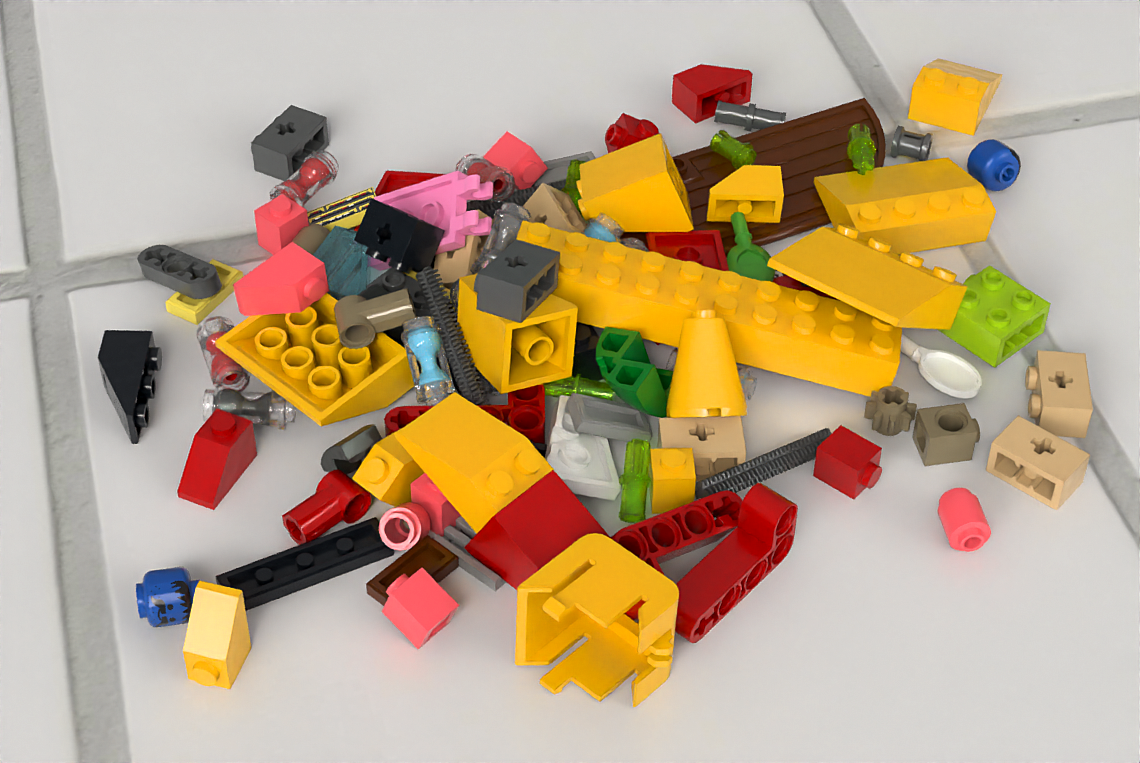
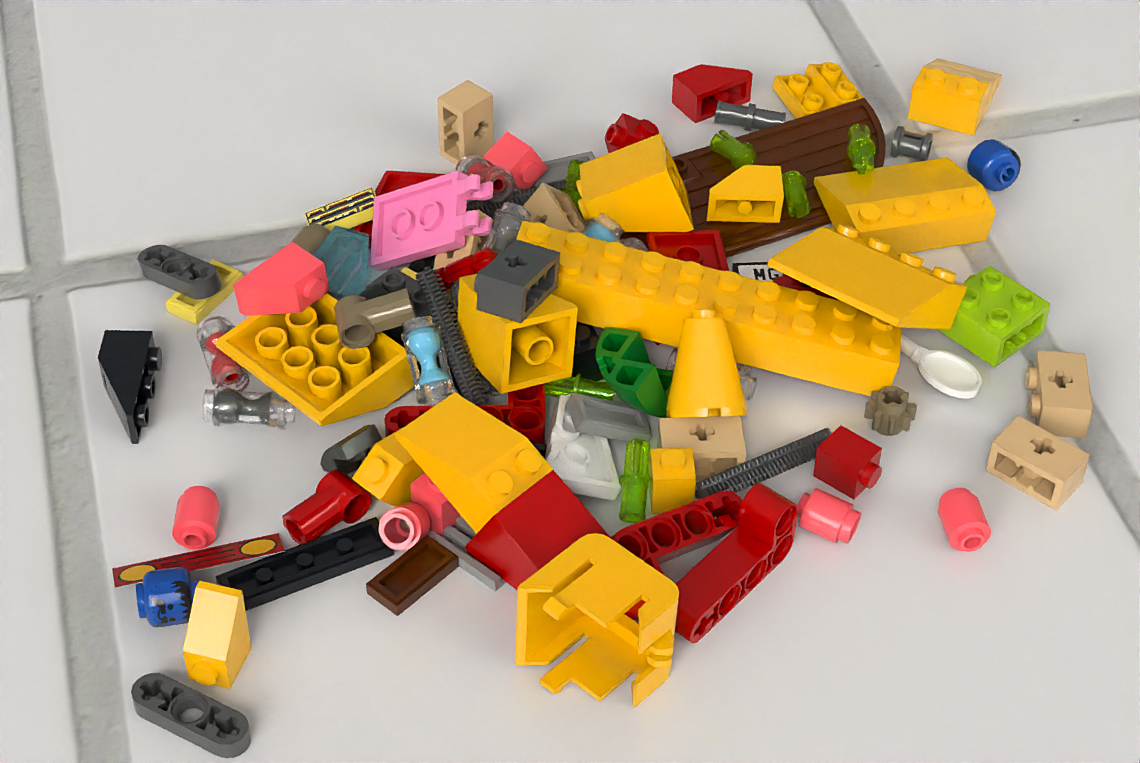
(196, 518): none -> coral brick
(199, 732): none -> dark grey beam
(201, 558): none -> sticker
(217, 458): red slope -> none
(279, 223): coral brick -> none
(288, 141): dark grey brick -> none
(315, 173): clear piece -> none
(398, 236): black brick -> none
(418, 607): coral brick -> none
(465, 121): none -> tan brick
(466, 266): none -> red axle
(745, 257): bright green piece -> none
(795, 194): none -> clear neon green pin
(817, 90): none -> yellow slope
(828, 516): none -> coral brick
(945, 434): dark tan brick -> none

